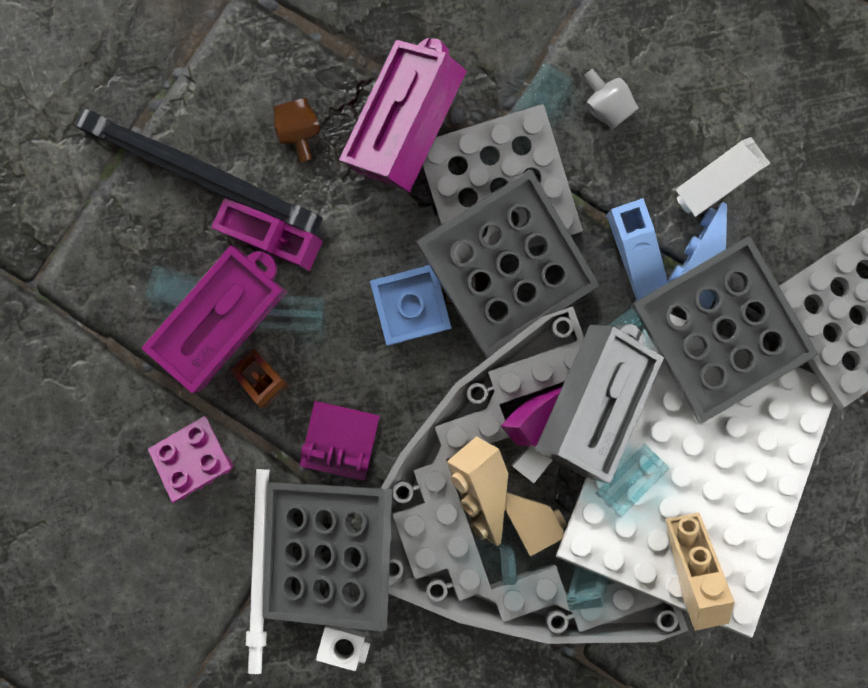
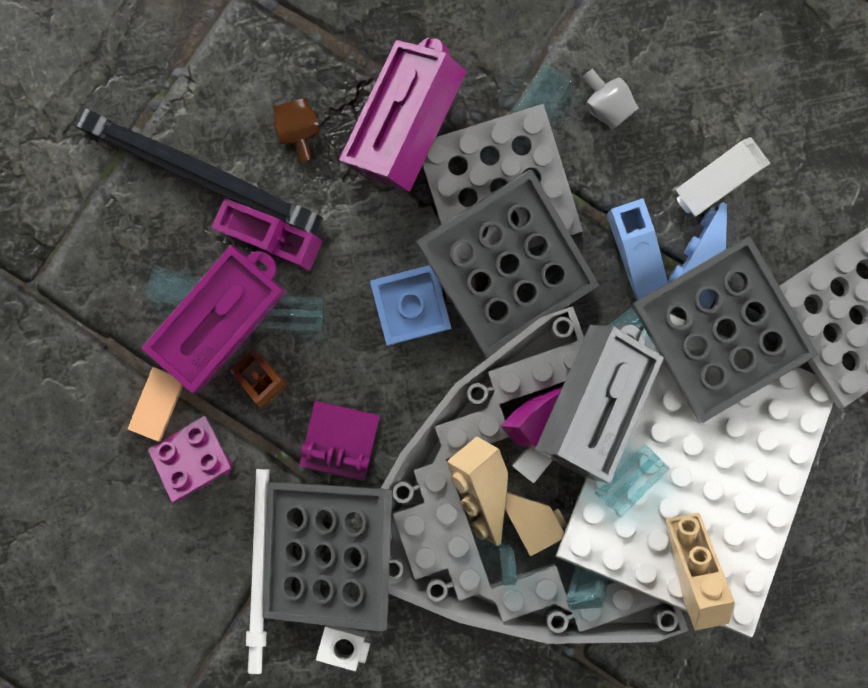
(155, 405): none -> light nougat tile

